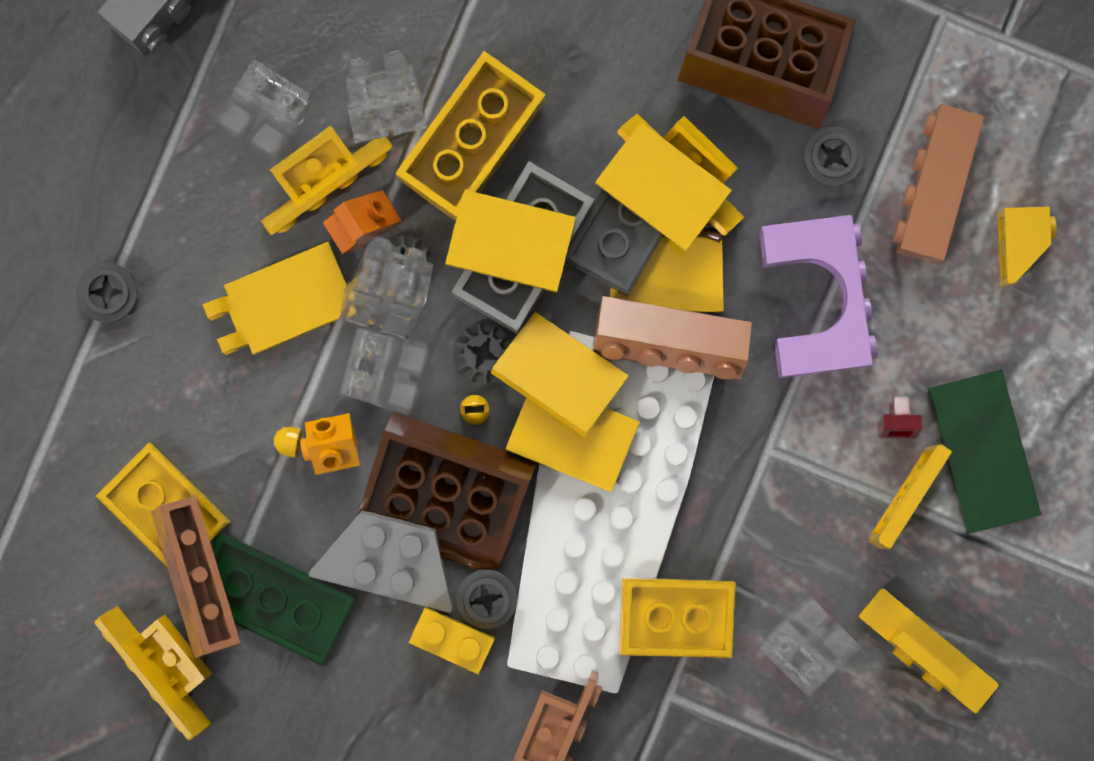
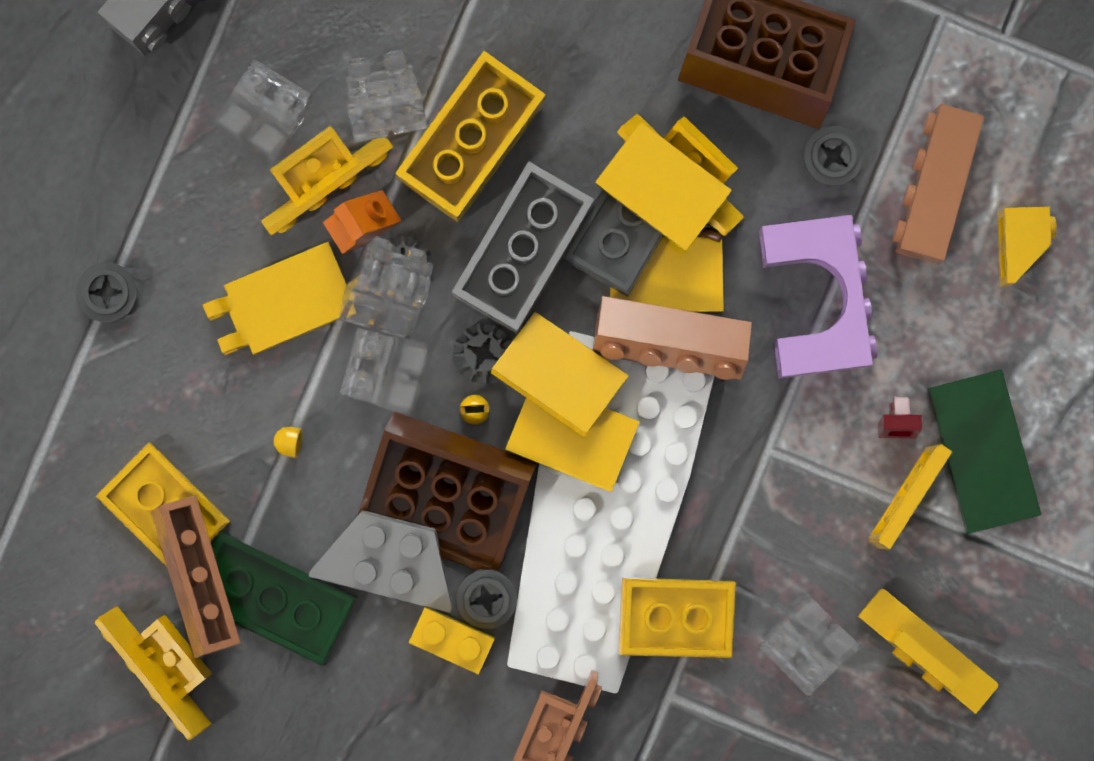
(330, 444): light orange brick -> none
(510, 241): yellow tile -> none

